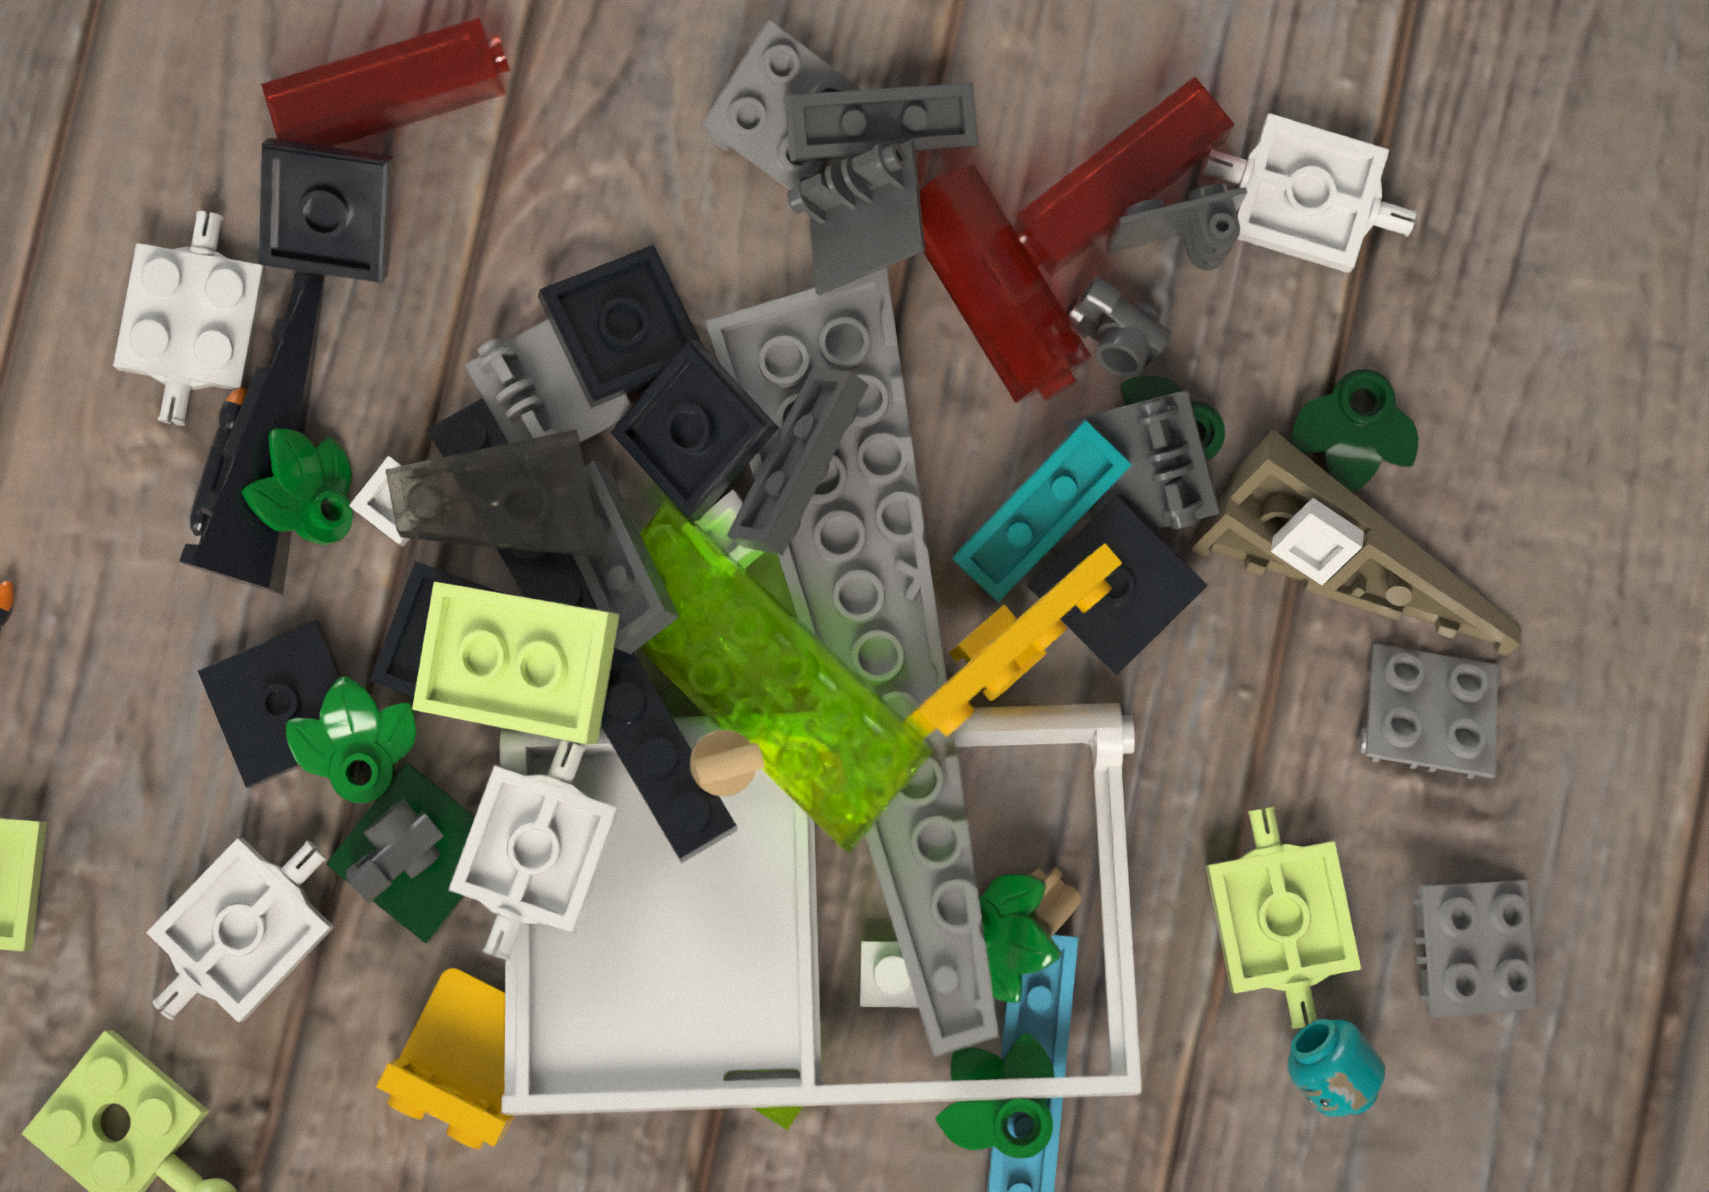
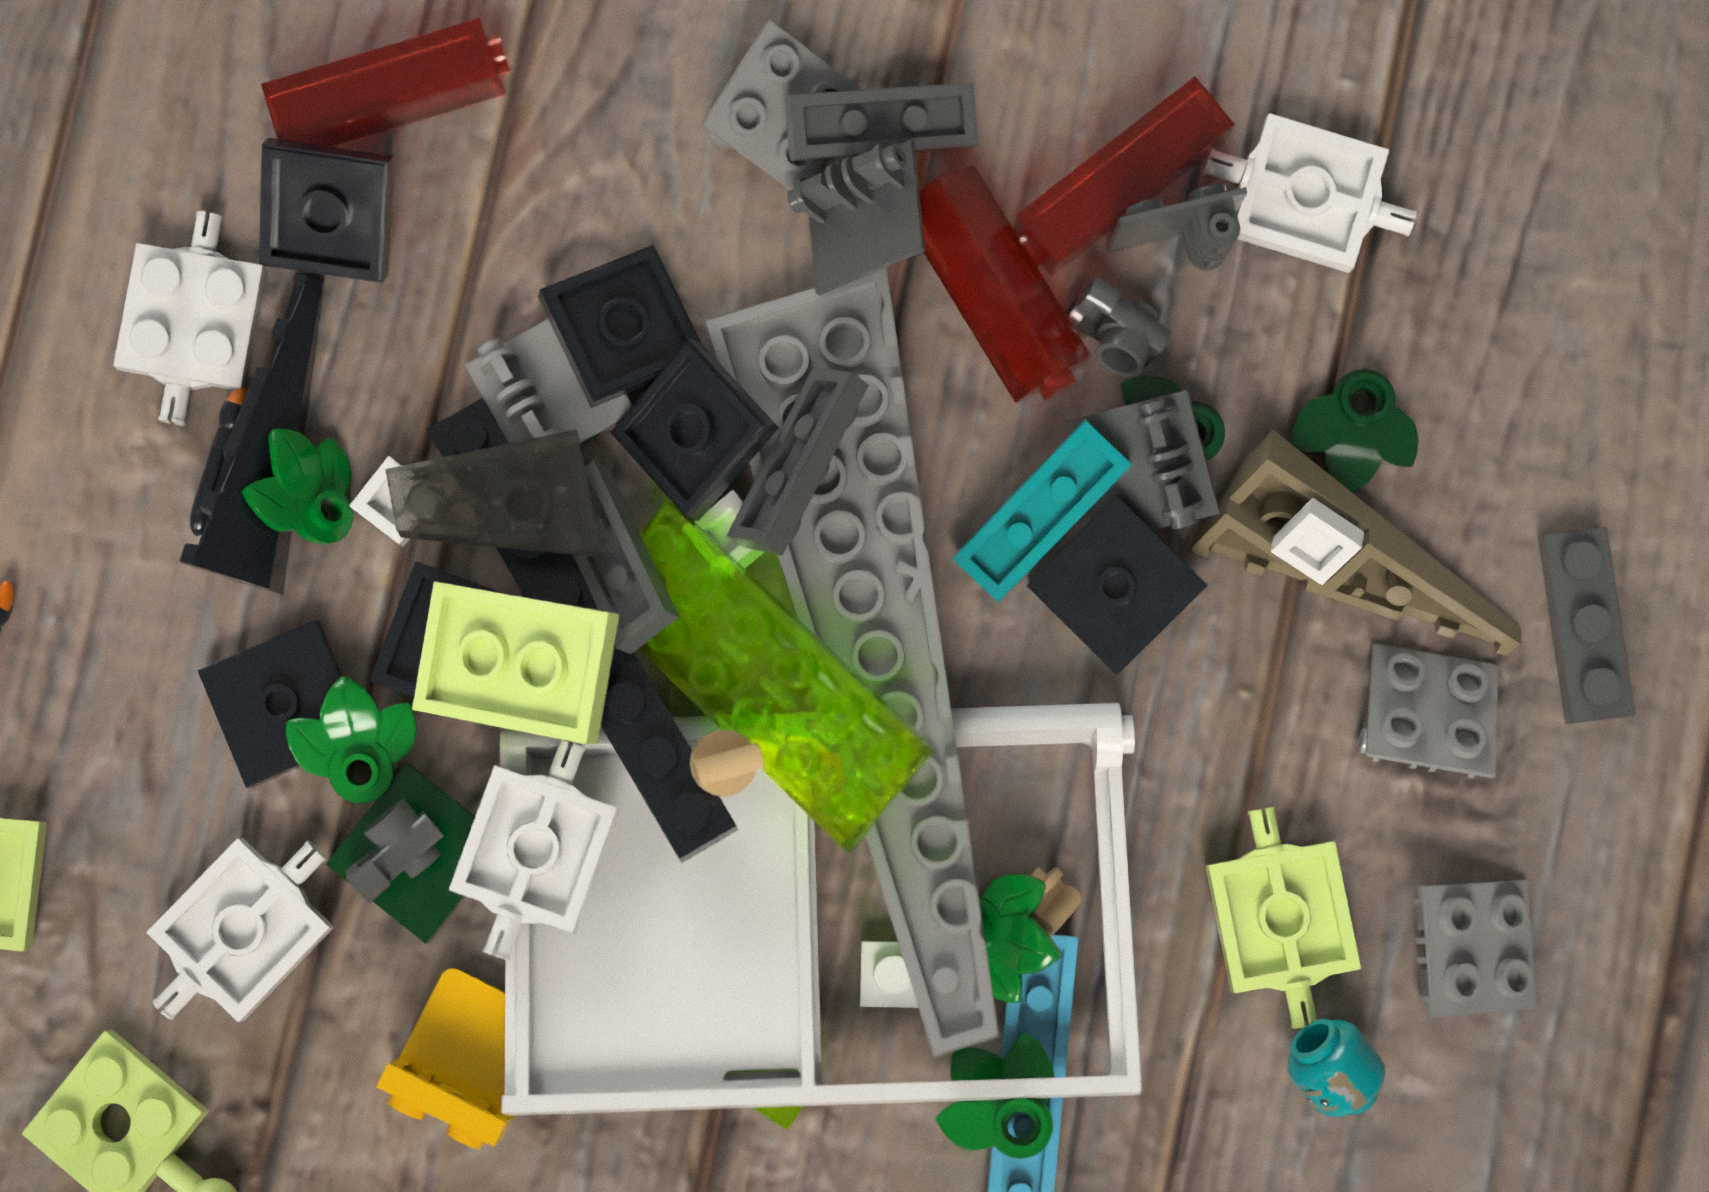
(1008, 646): yellow plate -> none
(1586, 625): none -> dark grey plate

